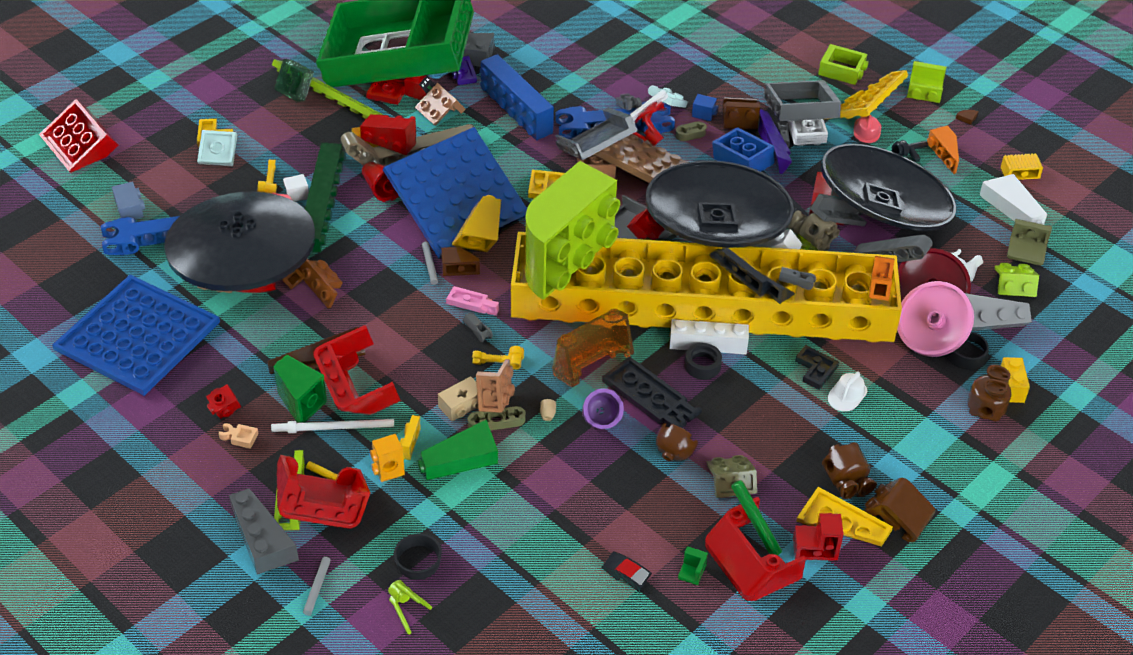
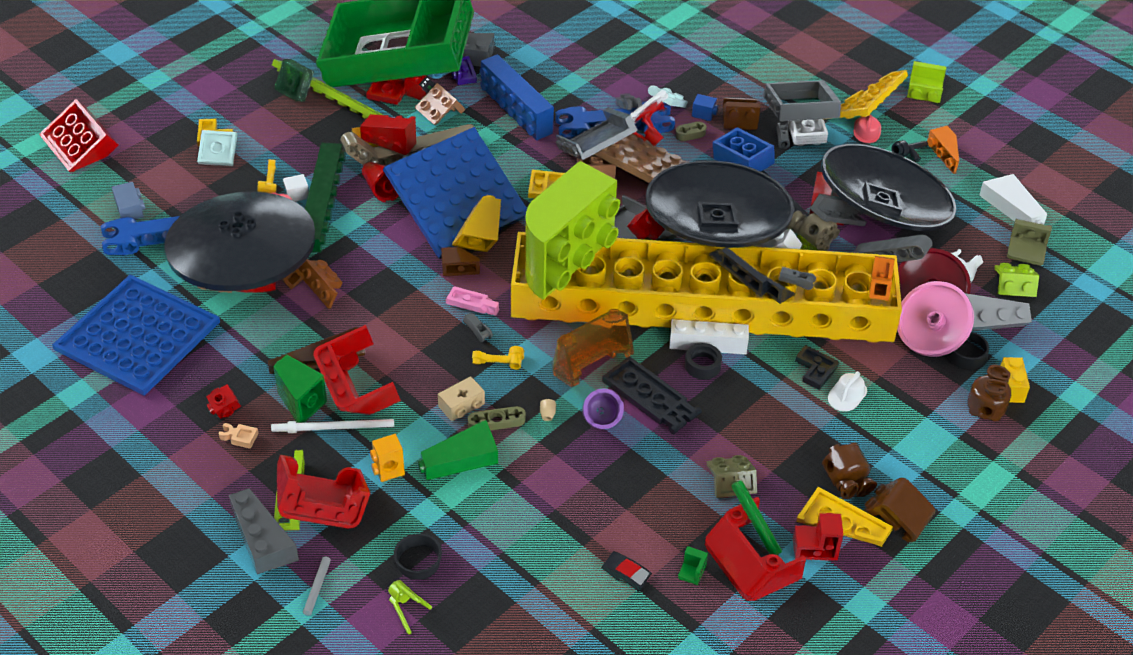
(321, 471): yellow wheel -> none
(411, 433): yellow plate -> none
(429, 262): light grey bar -> none
(495, 388): nougat bracket -> none
(675, 443): reddish brown cylinder -> none
(771, 135): dark purple wedge -> none
(841, 72): lime window -> none
(967, 116): reddish brown tile -> none
(1022, 166): yellow brick -> none

